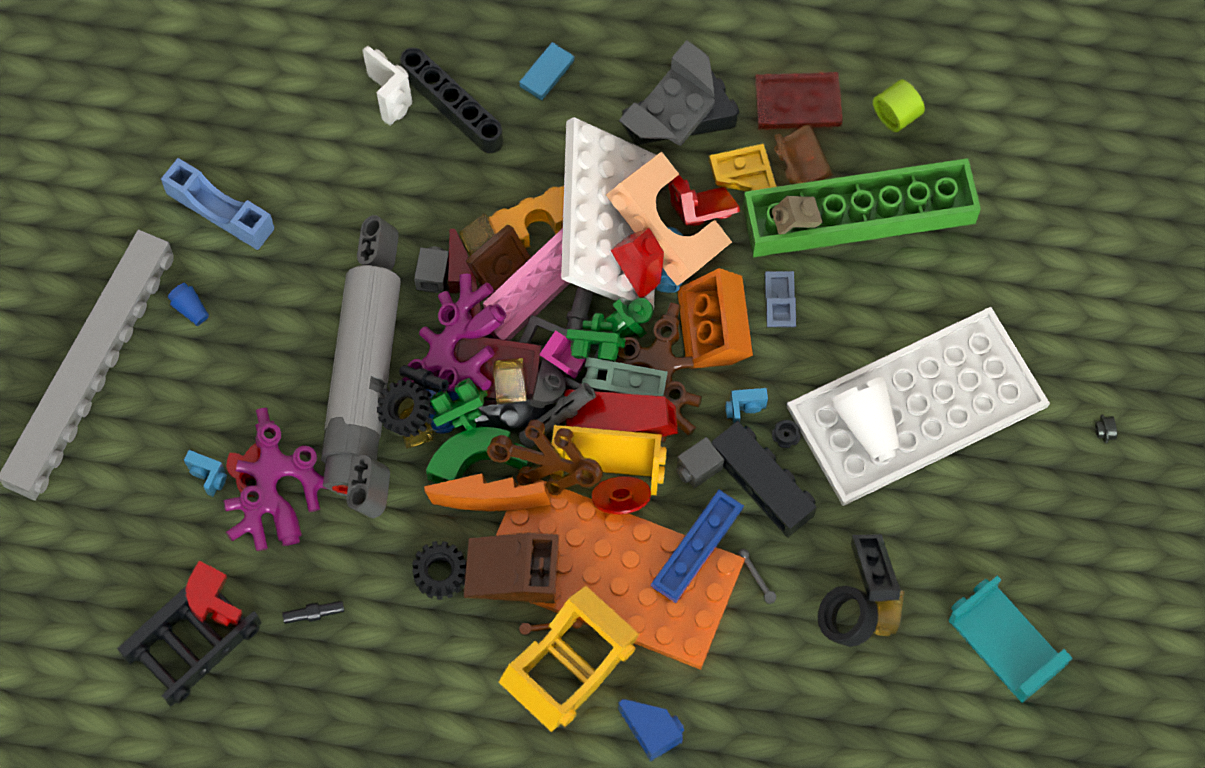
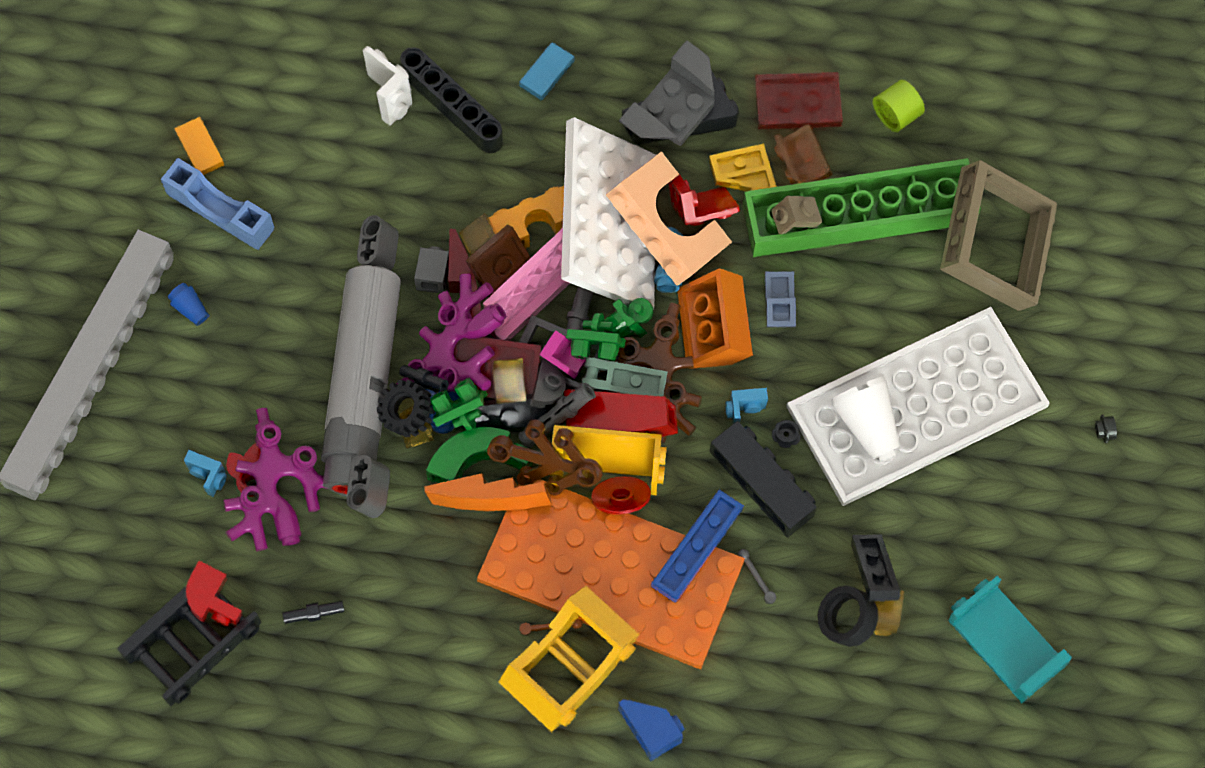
(199, 146): none -> light orange tile
(434, 553): black tyre -> none
(513, 567): reddish brown slope -> none
(640, 260): red slope -> none
(699, 463): dark grey brick -> none
(962, 227): none -> dark tan window

